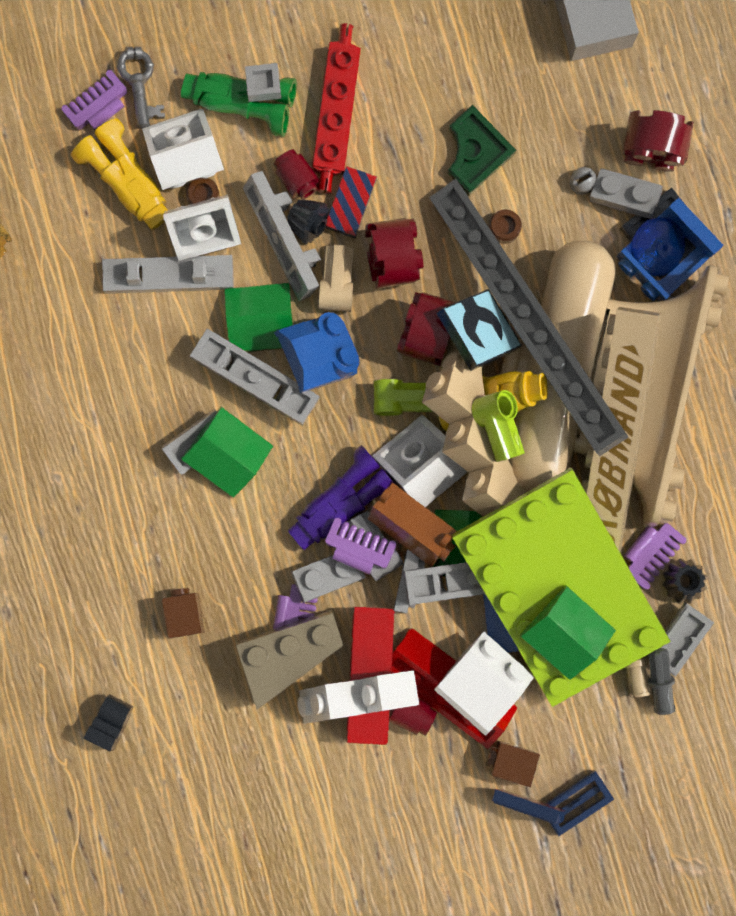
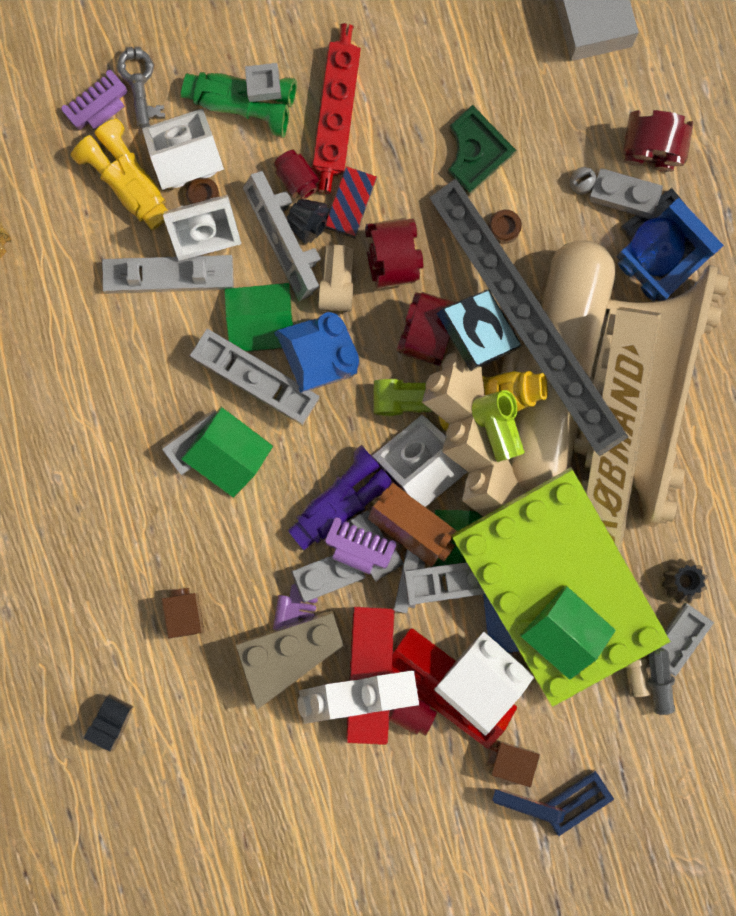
(647, 546): medium lavender piece -> none

